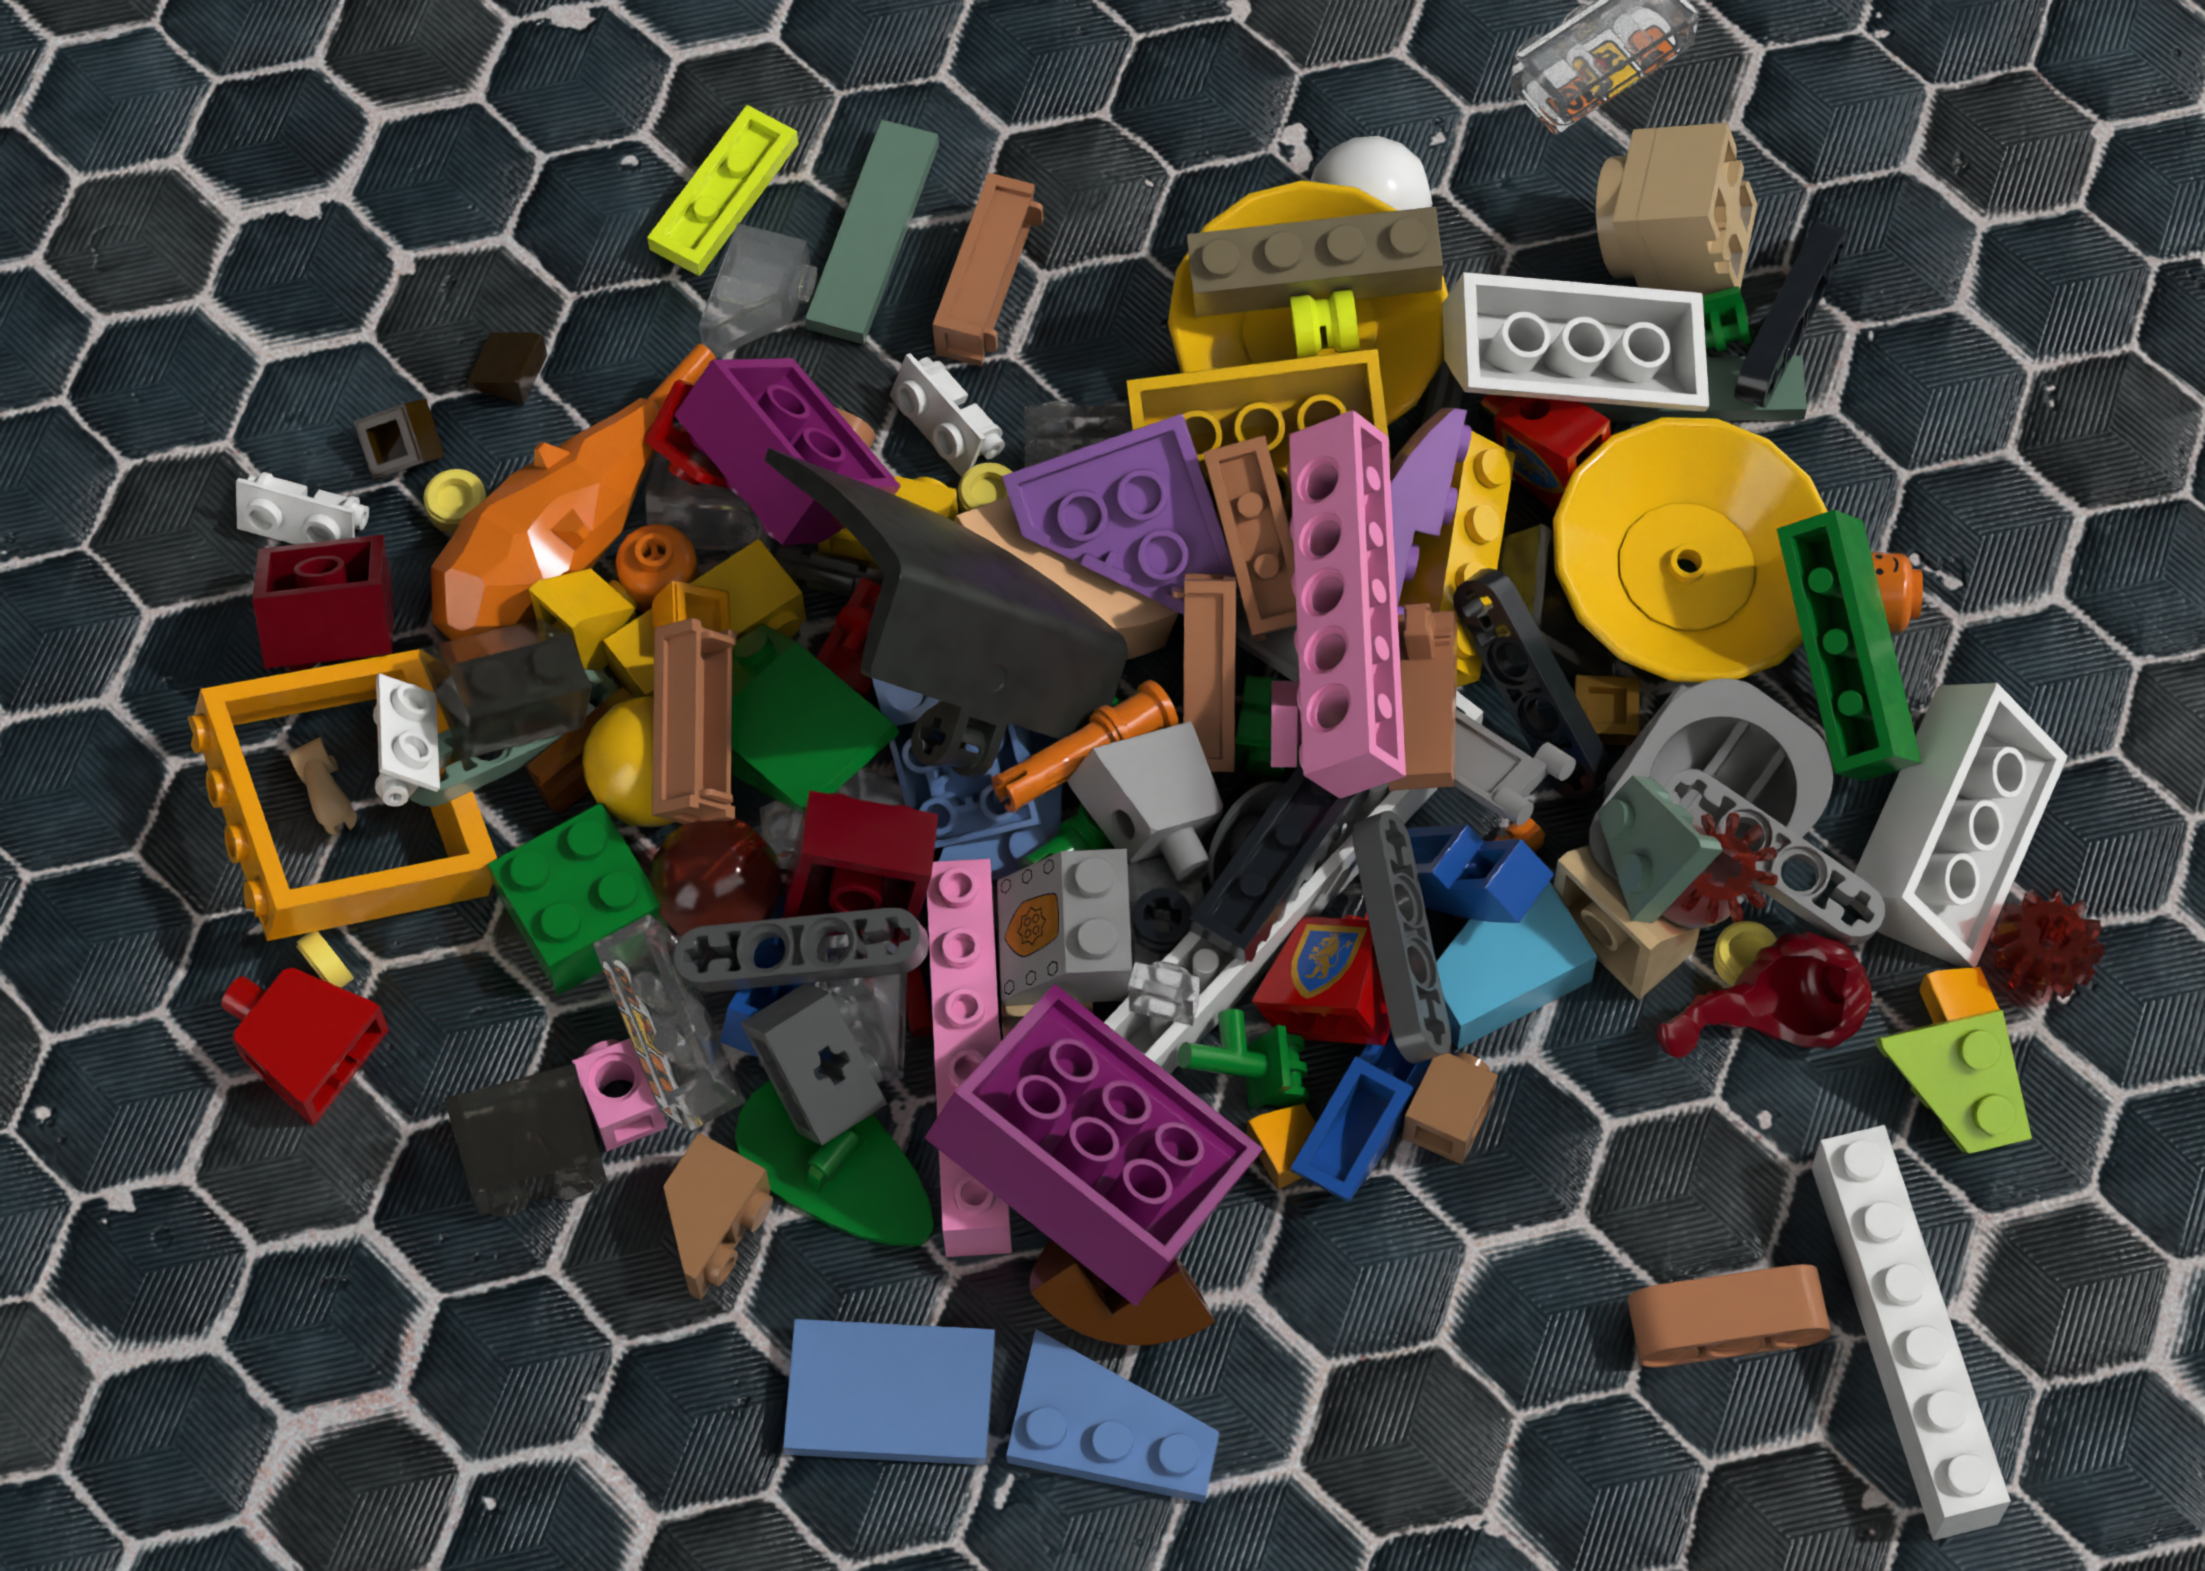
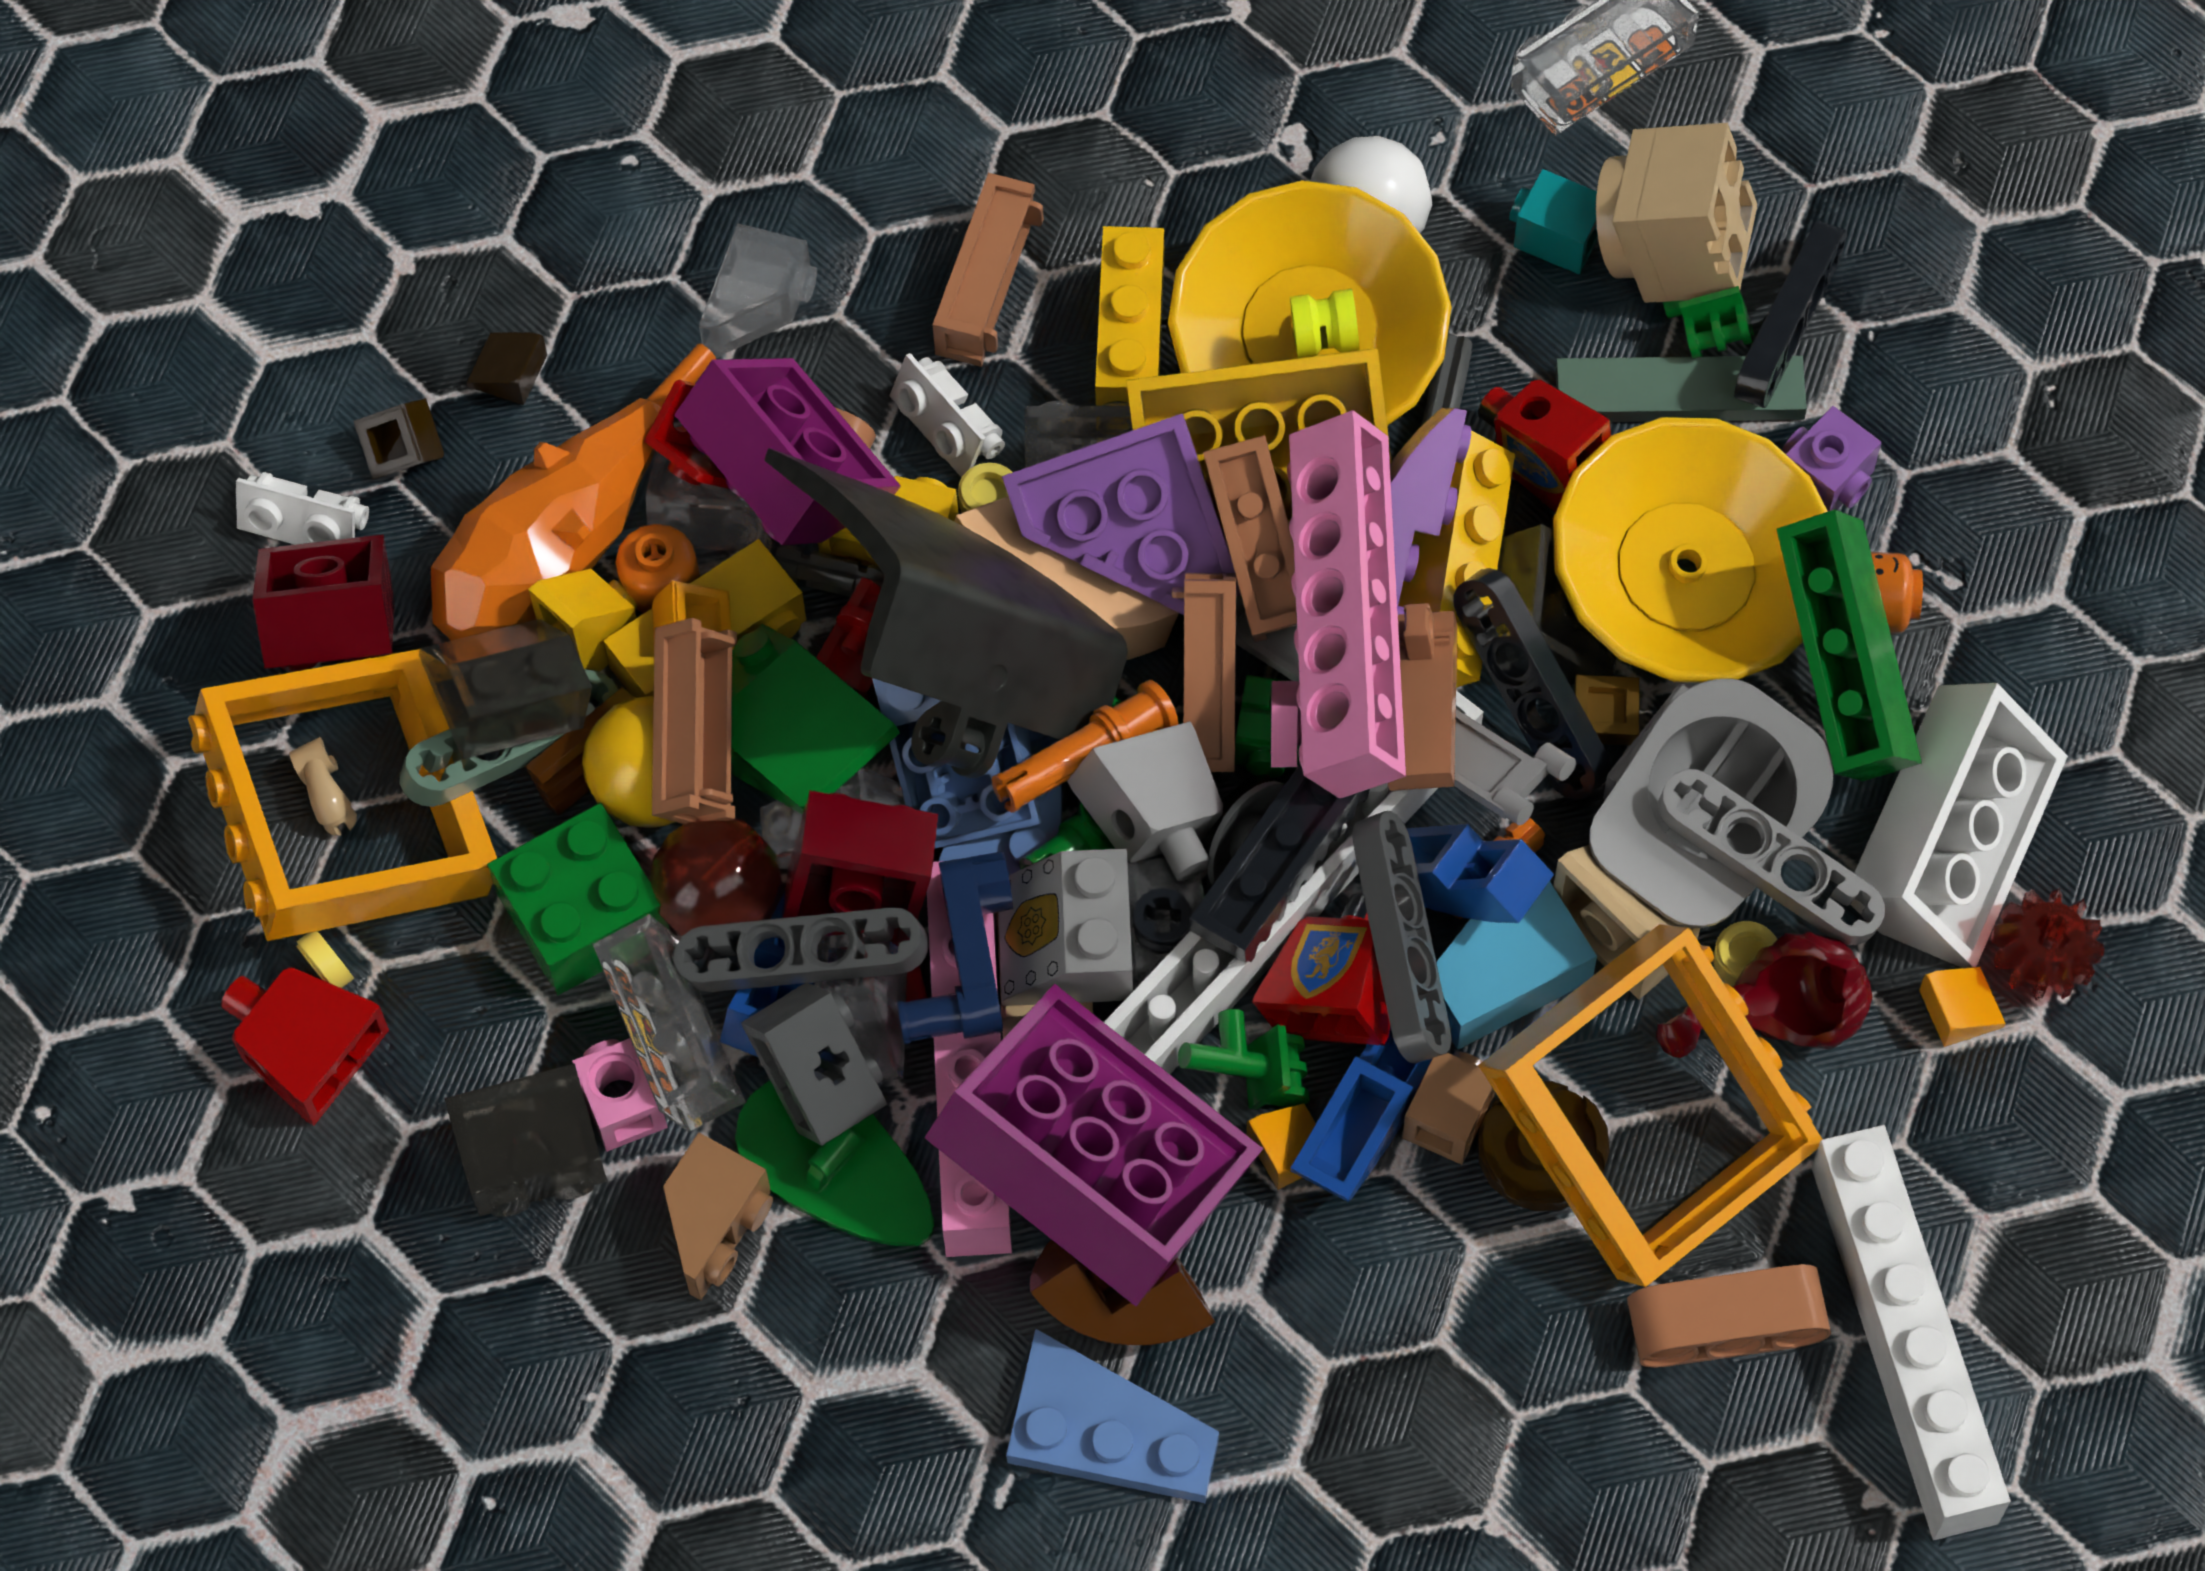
(405, 740): white hinge -> none
(451, 497): light yellow tile -> none
(723, 190): neon yellow plate -> none
(872, 232): sand green tile -> none
(890, 1392): medium blue tile -> none
(970, 890): none -> dark blue beam
(1129, 309): none -> yellow brick
(1164, 992): clear plate -> none
(1314, 257): dark tan brick -> none
(1513, 1165): none -> dark brown tile
(1556, 221): none -> teal brick
(1577, 341): white slope -> none
(1653, 847): sand green wing -> none
(1734, 886): clear red gear -> none
(1750, 1058): none -> light orange window
(1836, 457): none -> medium lavender brick
(1965, 1077): lime wing -> none

